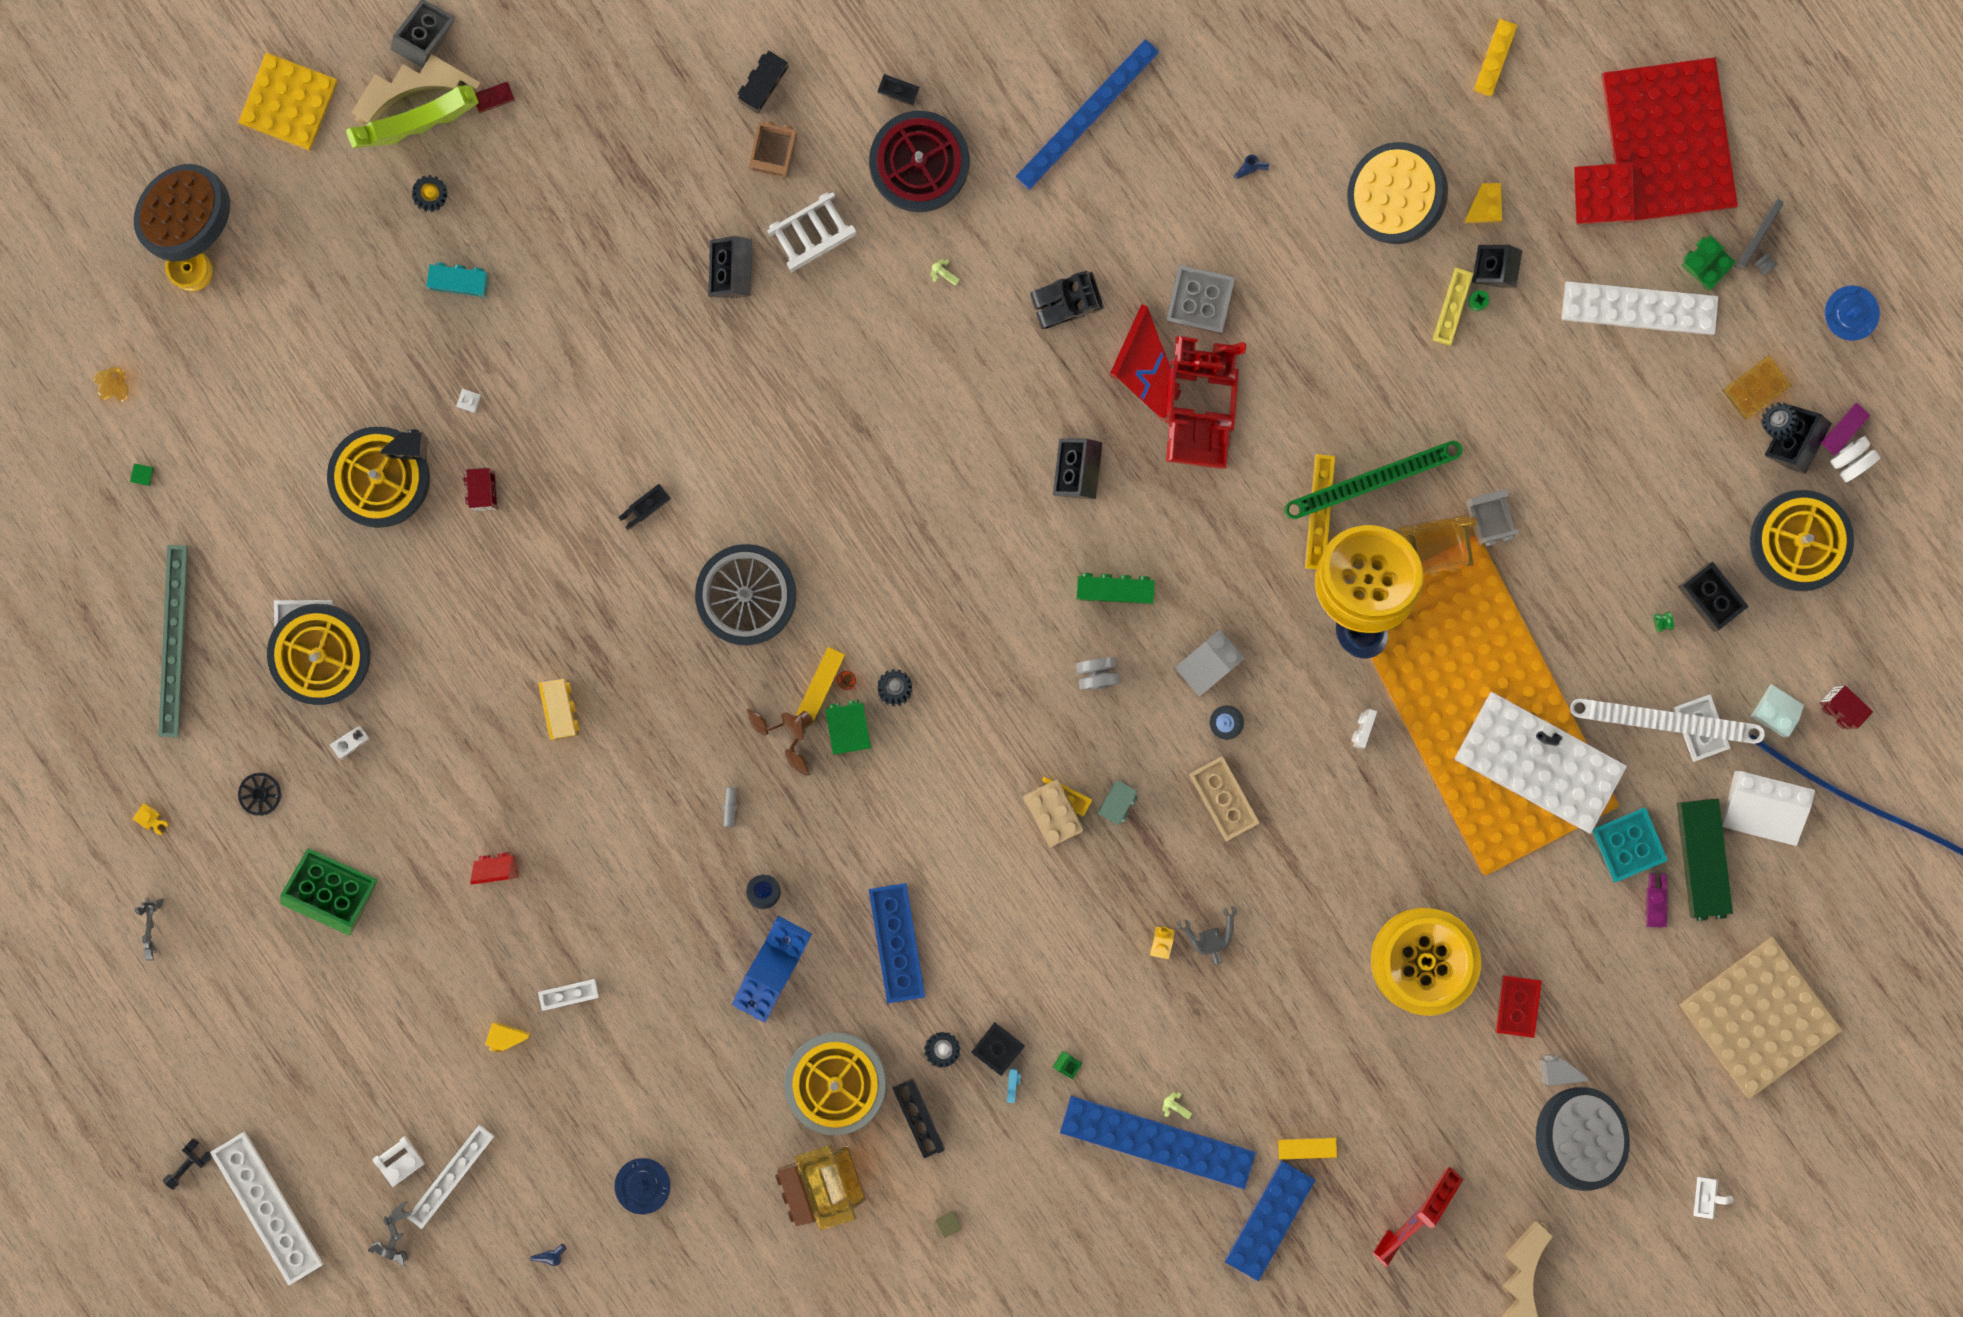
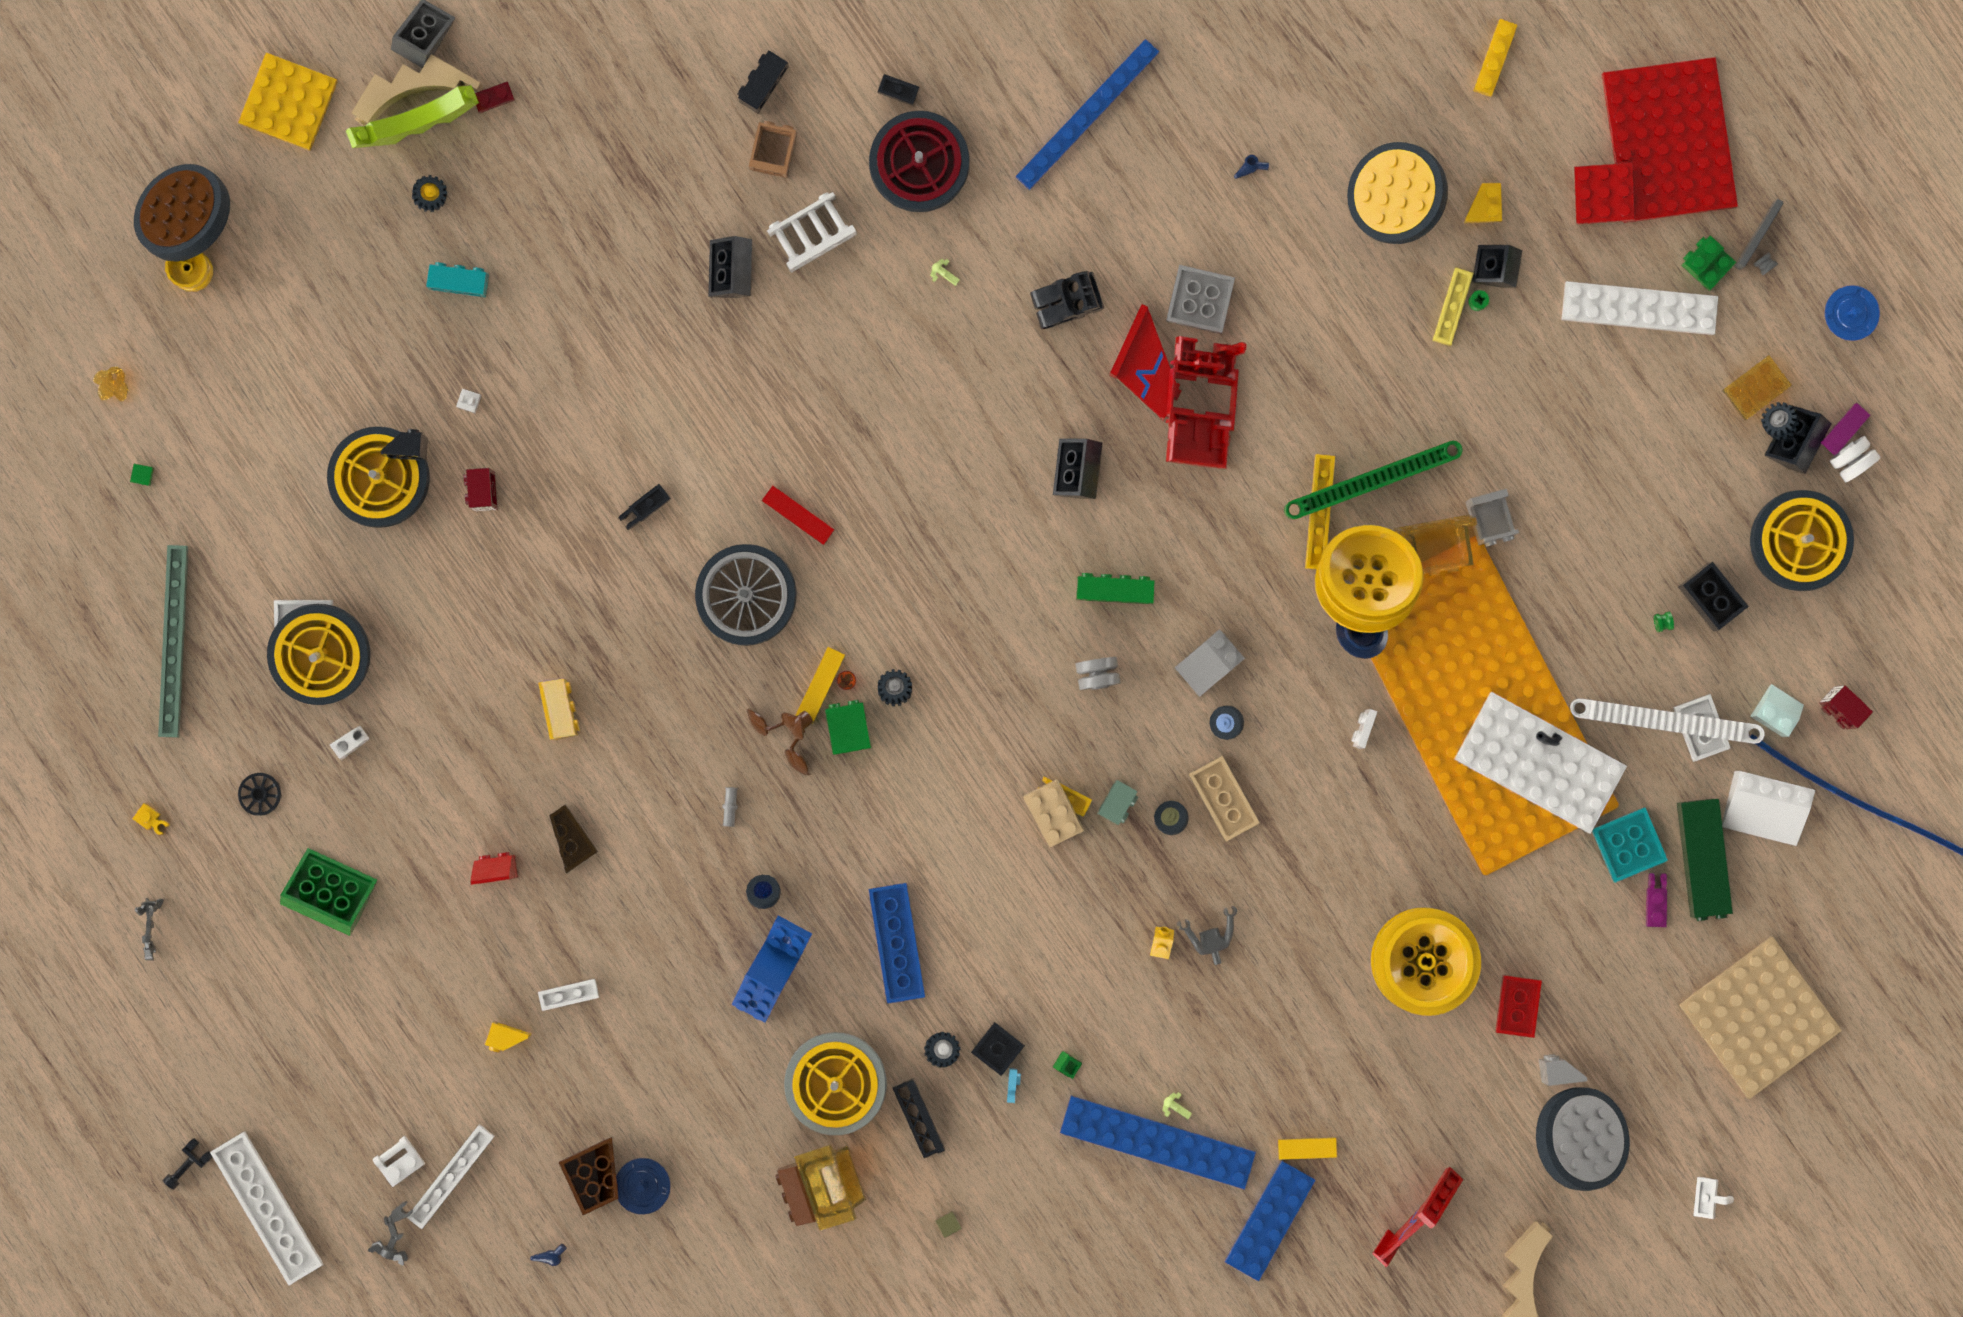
(571, 838): none -> dark brown wing
(592, 1176): none -> reddish brown wedge
(798, 515): none -> red tile
(1171, 817): none -> black wheel

